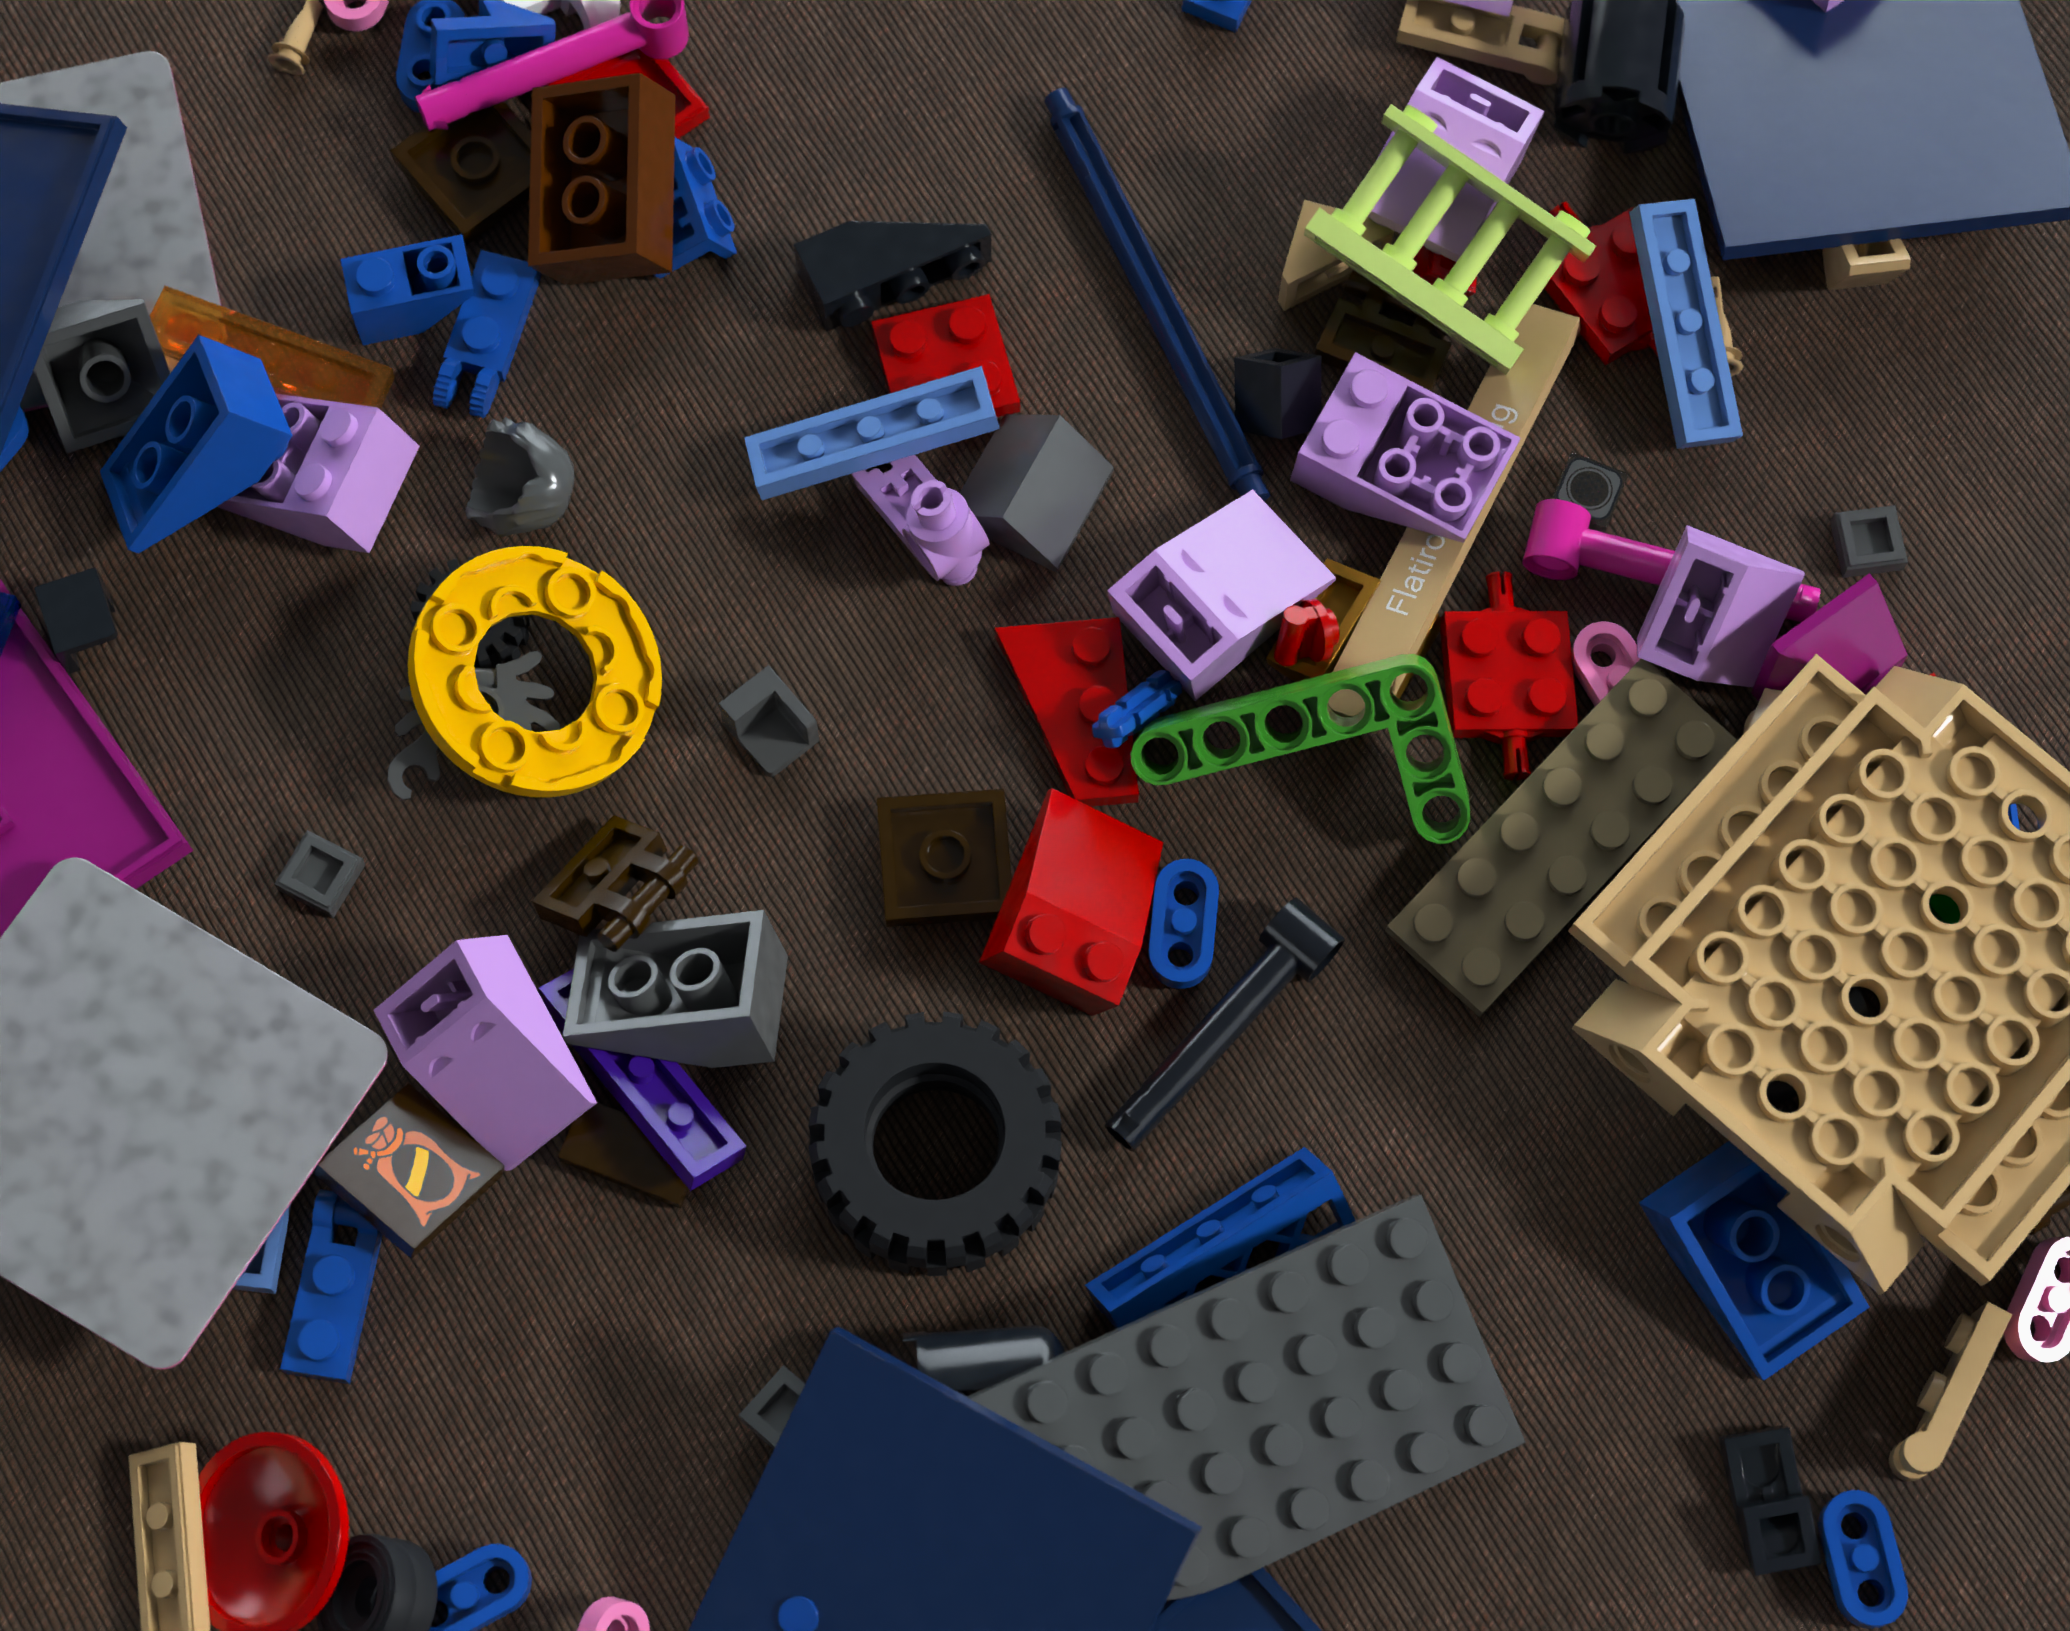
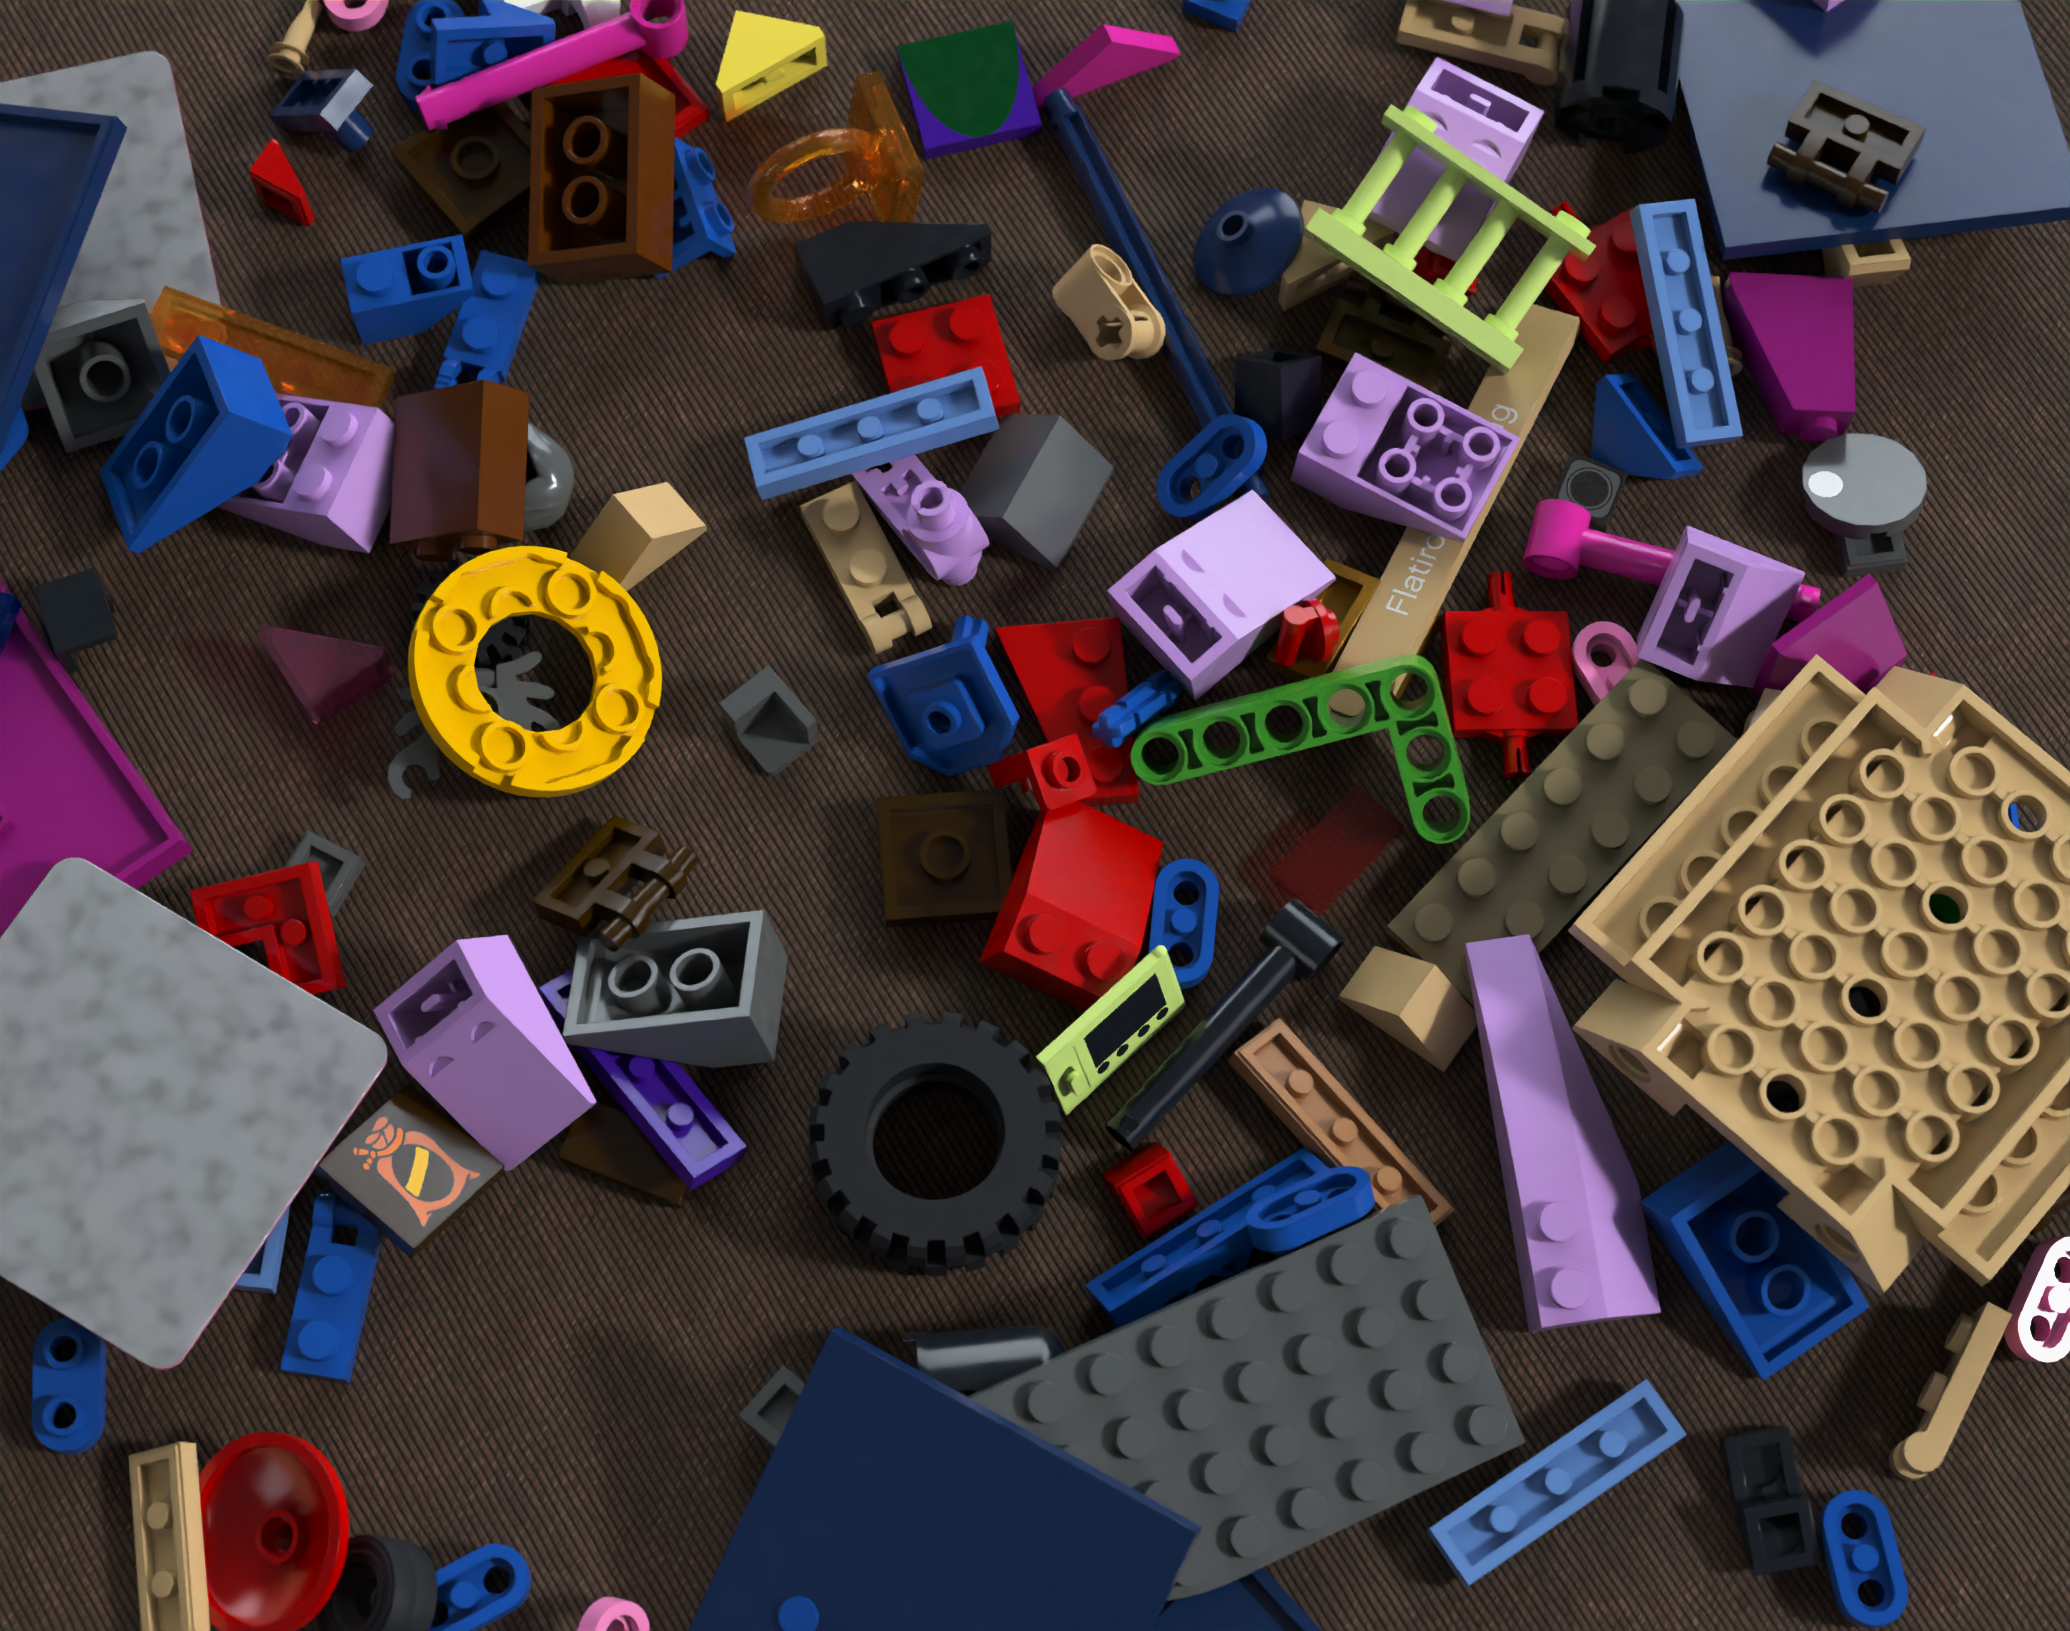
(68, 1383): none -> blue plate
(279, 185): none -> red slope
(287, 913): none -> red plate
(324, 670): none -> clear pink slope
(328, 104): none -> dark blue tile
(459, 470): none -> reddish brown brick
(638, 533): none -> tan slope
(764, 59): none -> light yellow slope
(864, 566): none -> tan plate
(874, 154): none -> clear orange tile
(949, 702): none -> blue piece
(969, 89): none -> dark green tile
(1052, 770): none -> red bracket
(1105, 58): none -> dark pink tile
(1109, 307): none -> tan piece
(1112, 1030): none -> yellowish green container
(1150, 1189): none -> red slope
(1212, 462): none -> blue plate
(1248, 242): none -> dark blue dish
(1310, 1209): none -> blue plate
(1329, 1118): none -> medium nougat tile
(1337, 851): none -> clear red tile
(1411, 1004): none -> tan slope
(1556, 1483): none -> medium blue plate
(1560, 1158): none -> lavender wedge
(1636, 433): none -> blue slope
(1797, 347): none -> magenta slope
(1853, 133): none -> dark brown plate
(1863, 485): none -> tile

